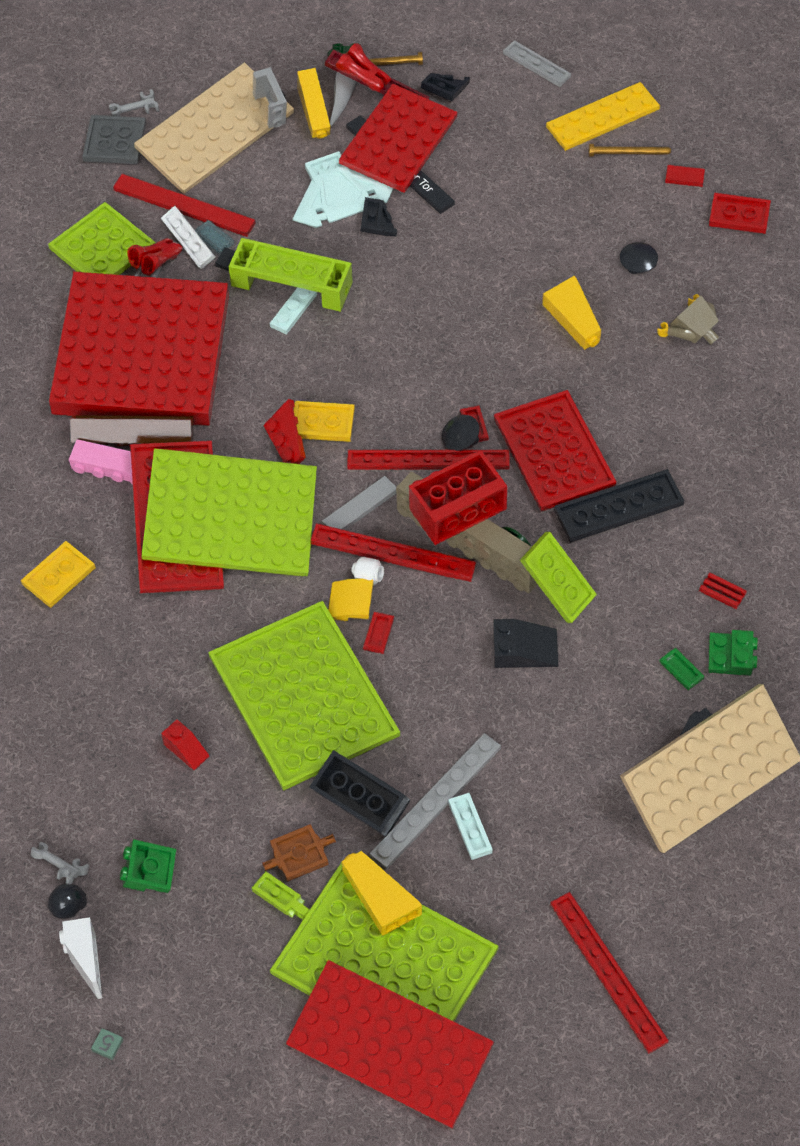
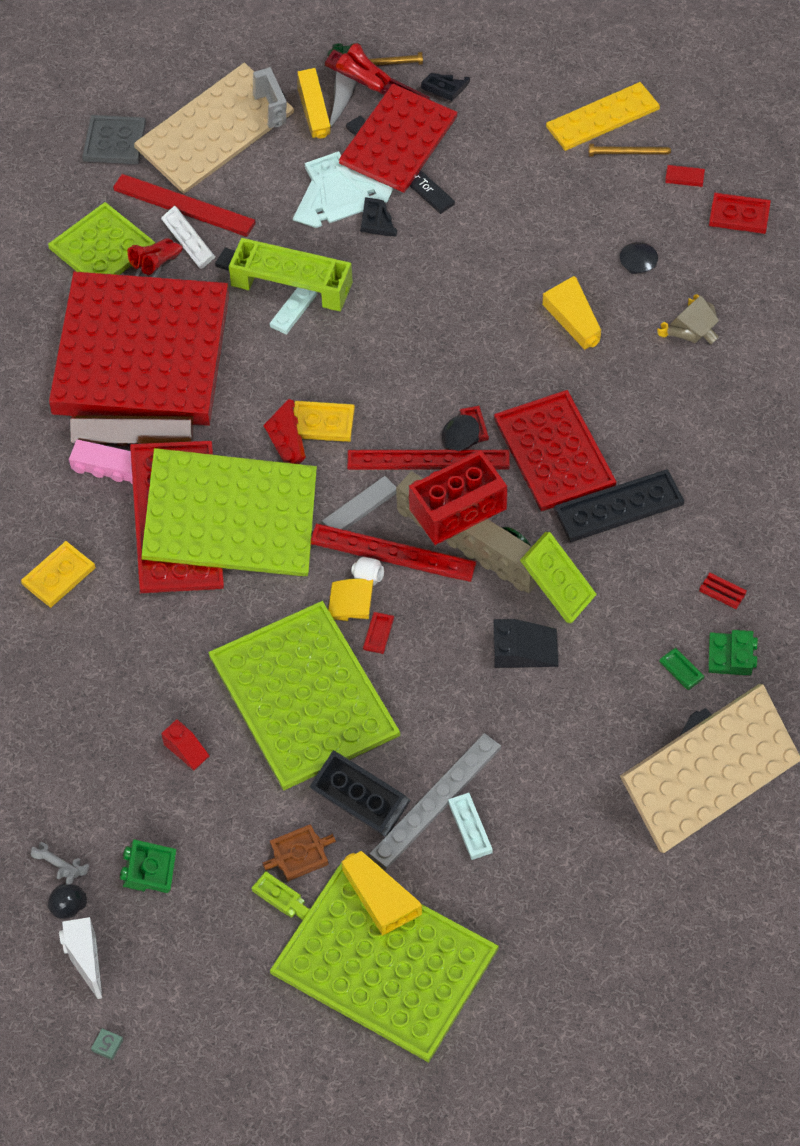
(146, 101): light grey bar -> none
(214, 236): clear light blue tile -> none
(390, 1043): red plate -> none
(537, 63): light grey tile -> none
(609, 973): red tile -> none

